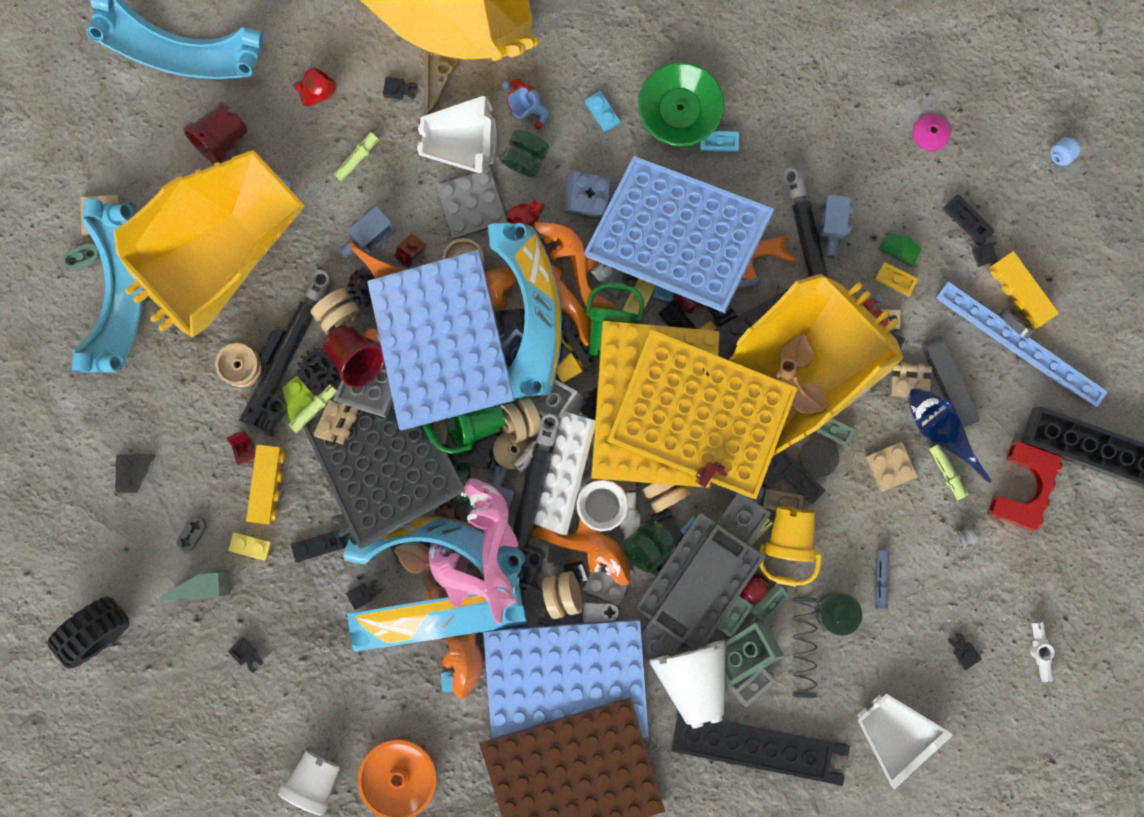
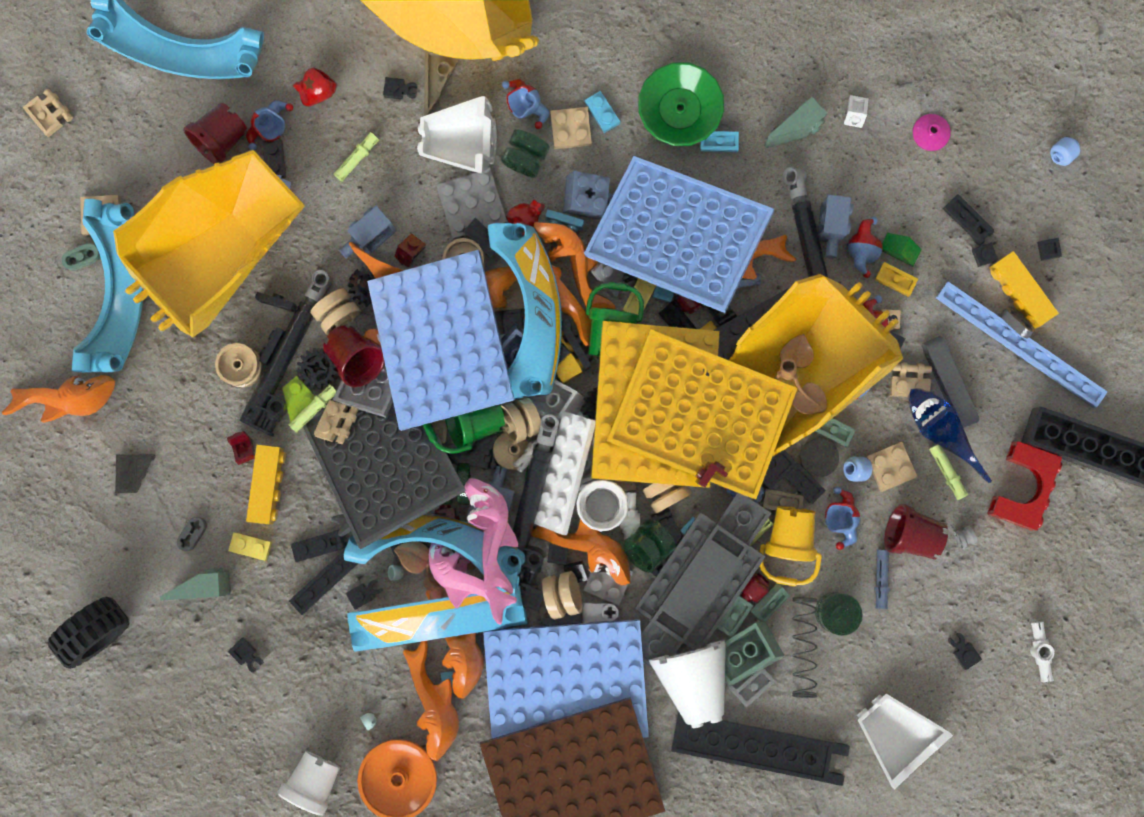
(42, 115): none -> tan plate
(68, 399): none -> orange piece
(267, 123): none -> medium blue piece
(274, 156): none -> black plate
(276, 301): none -> black plate
(322, 583): none -> black plate
(369, 720): none -> light aqua hinge
(395, 572): none -> light aqua hinge
(439, 714): none -> orange piece
(479, 233): none -> black plate
(571, 128): none -> tan plate
(572, 222): none -> medium azure plate
(799, 125): none -> sand green slope
(843, 518): none -> medium blue piece
(856, 111): none -> white bracket
(857, 469): none -> light blue head
(864, 246): none -> piece
(914, 533): none -> dark red piece
(1049, 249): none -> black plate

